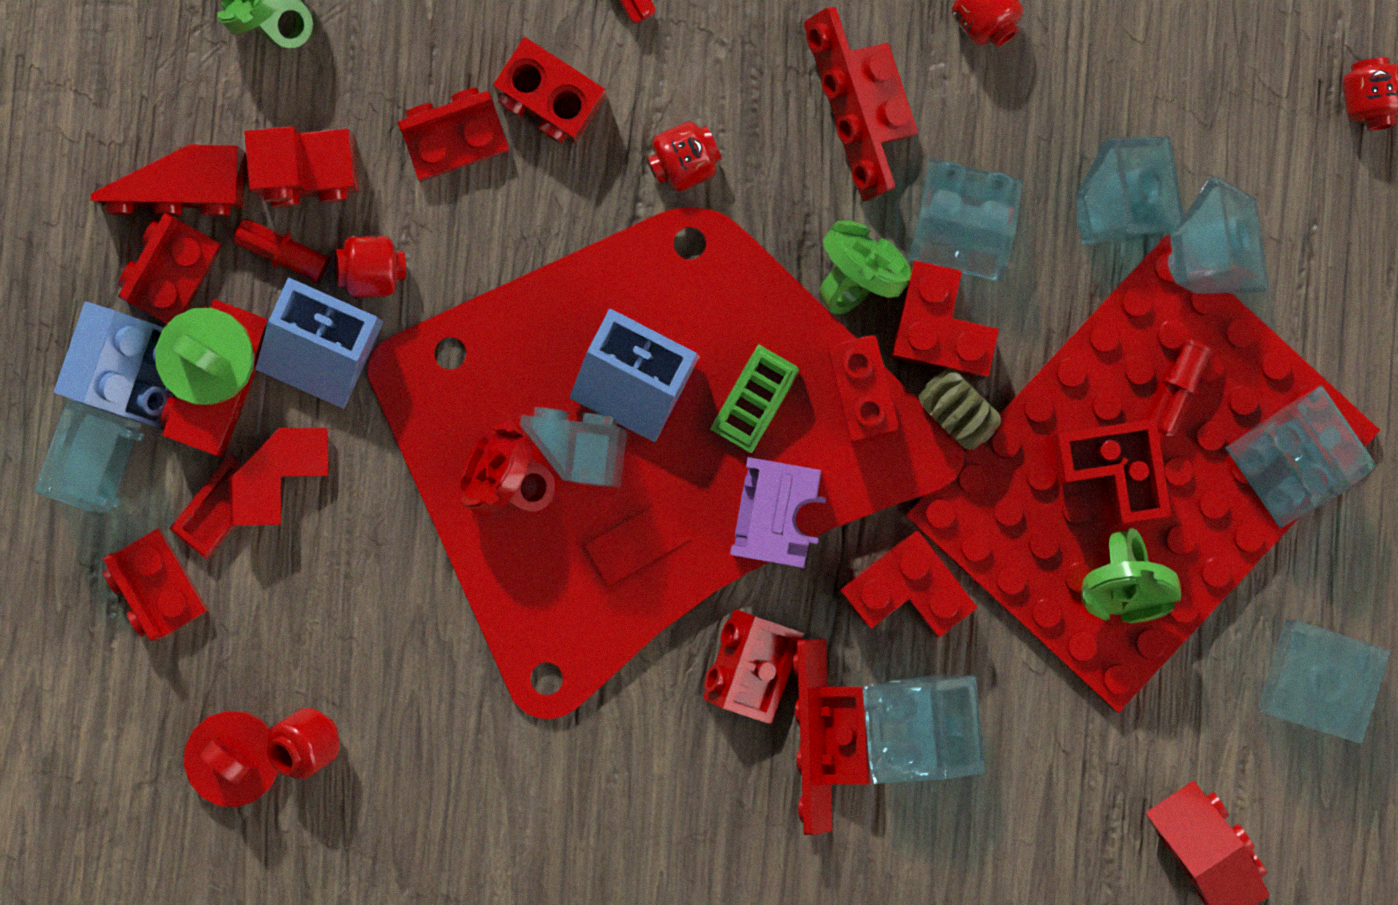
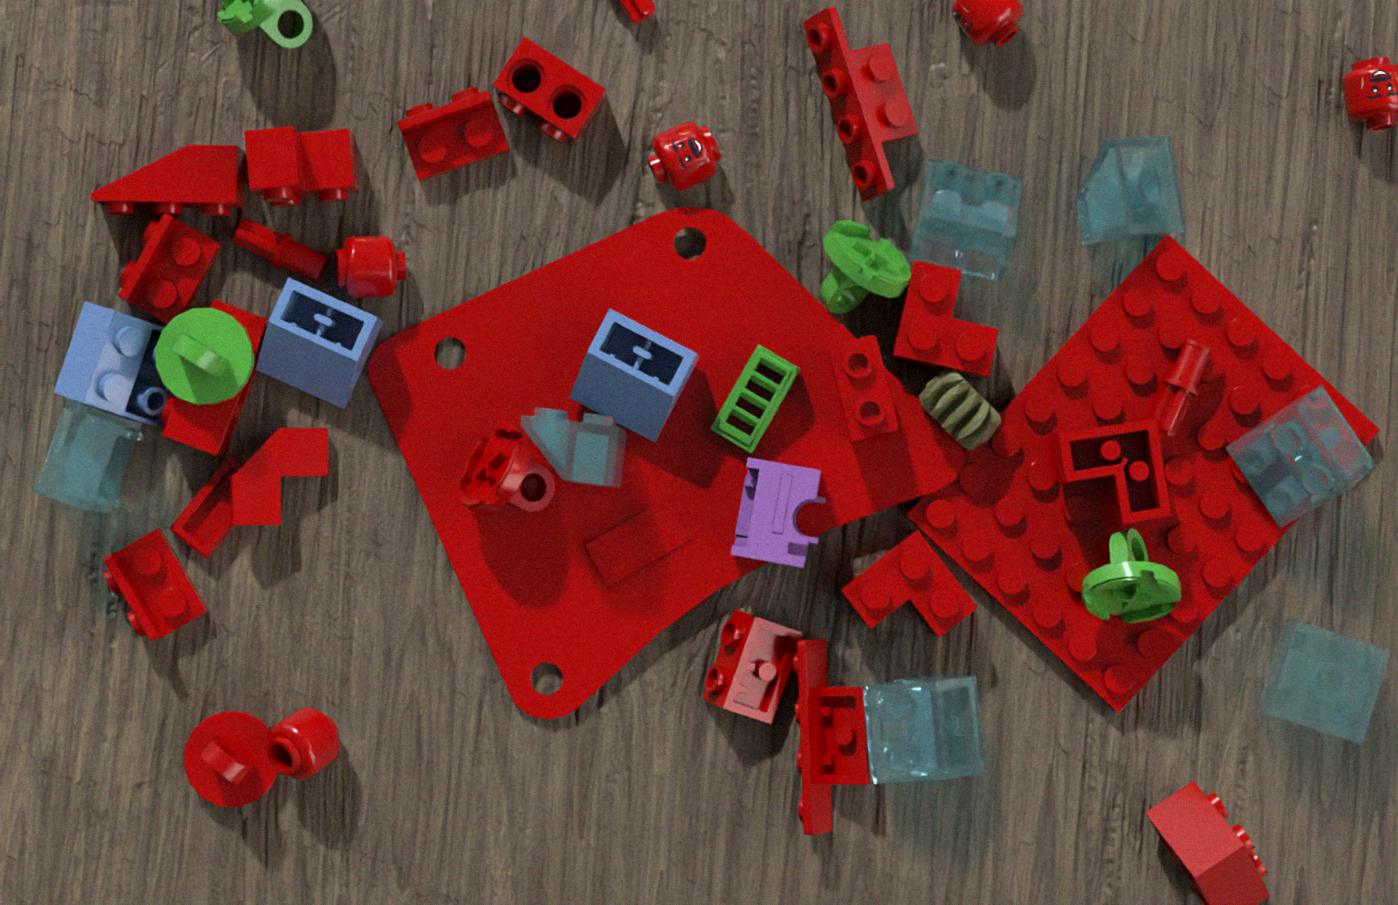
(1219, 243): clear light blue slope -> none

